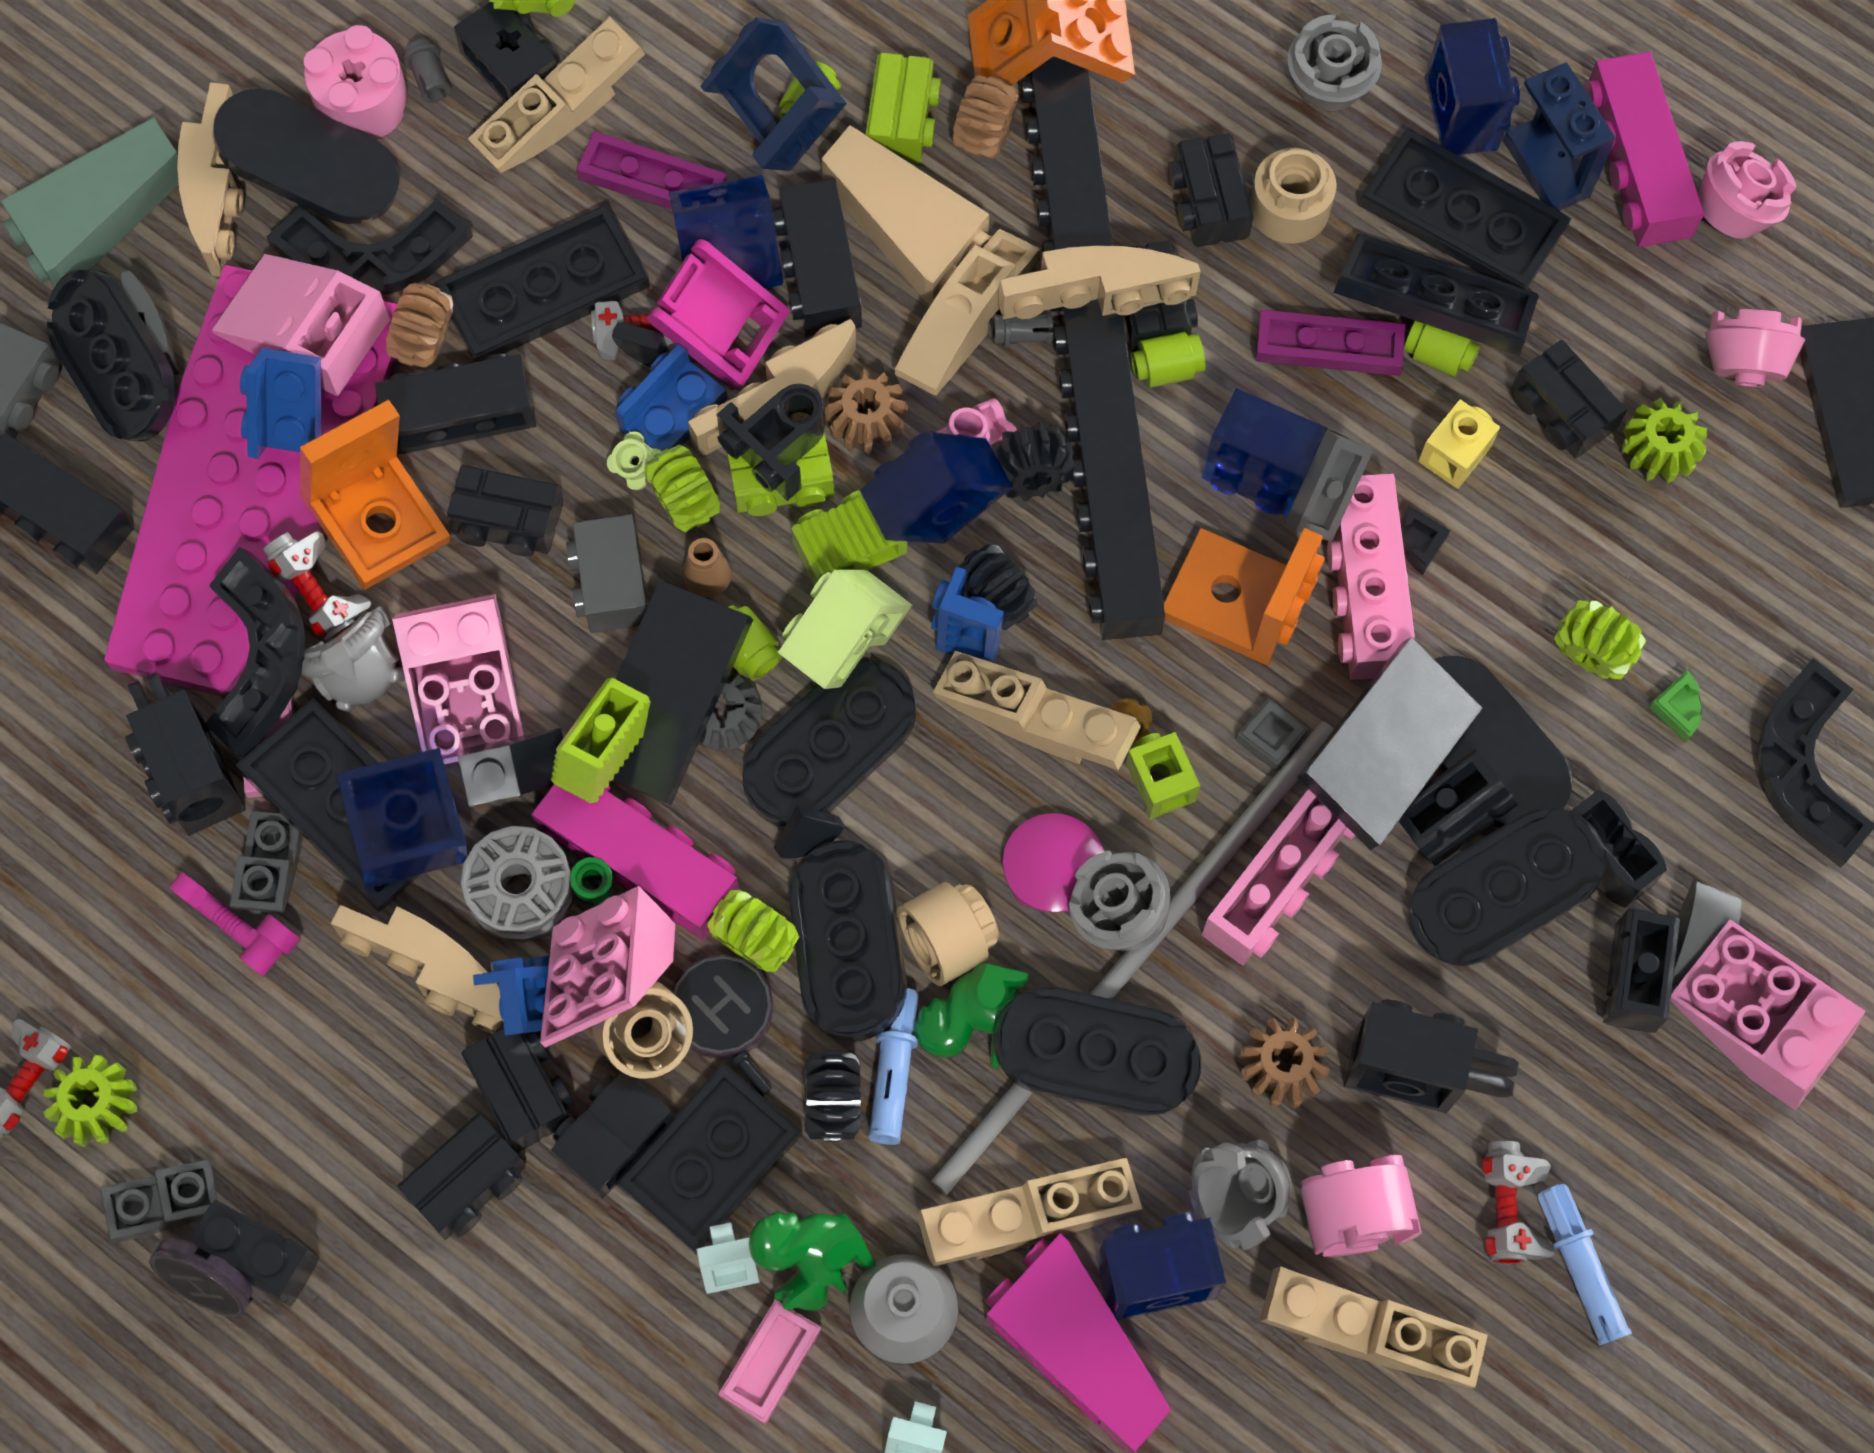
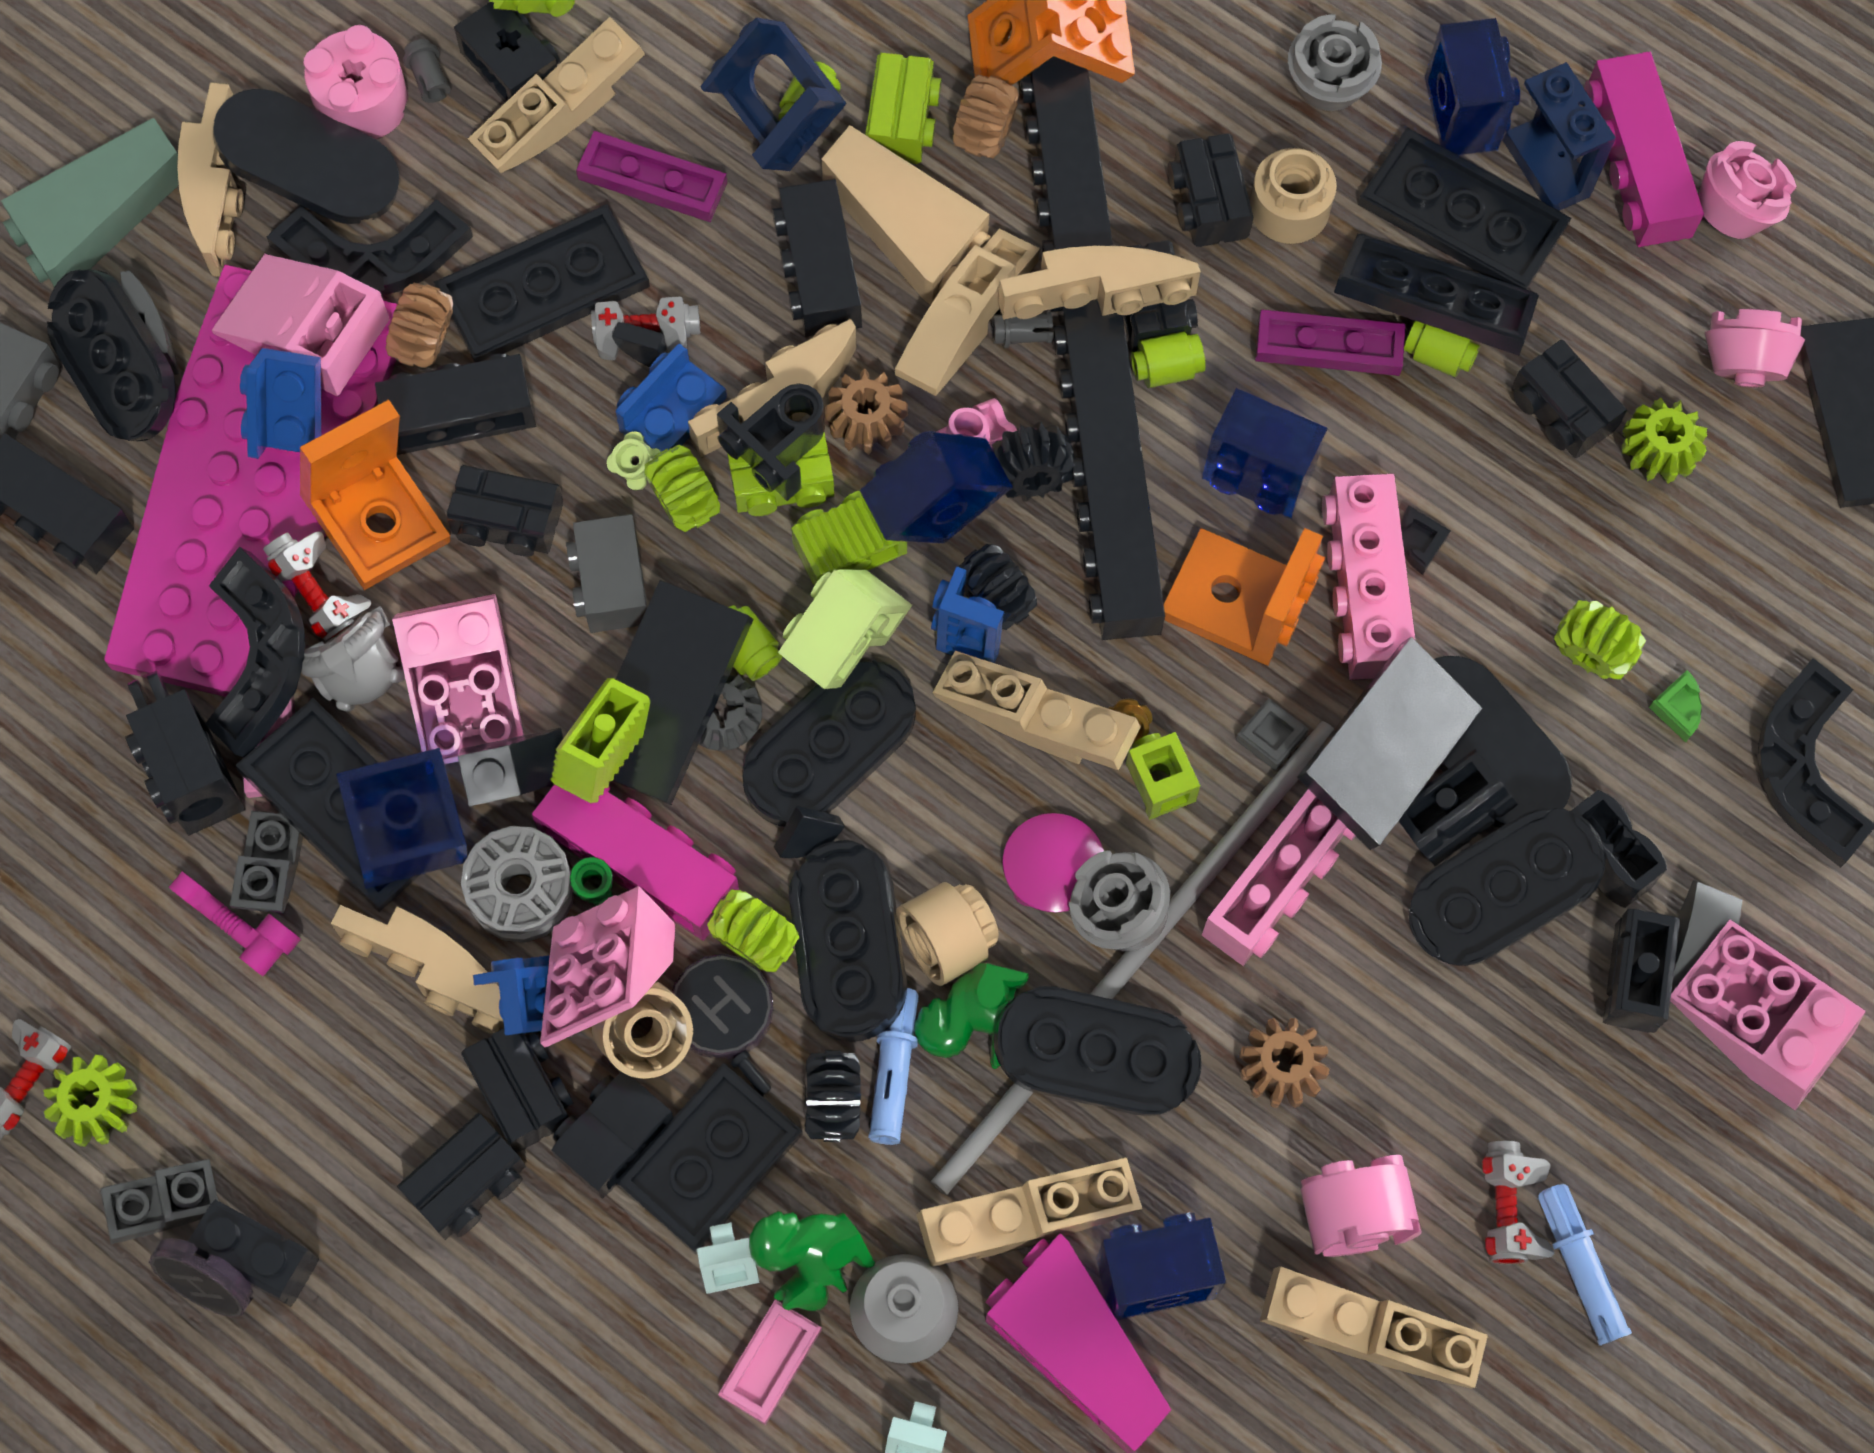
(706, 569): medium nougat cone -> none
(708, 308): dark pink container -> none
(735, 221): clear blue bracket -> none
(1240, 1190): light grey helmet -> none
(1329, 485): dark grey panel -> none
(1423, 1058): black brick -> none
(1459, 443): light yellow brick -> none

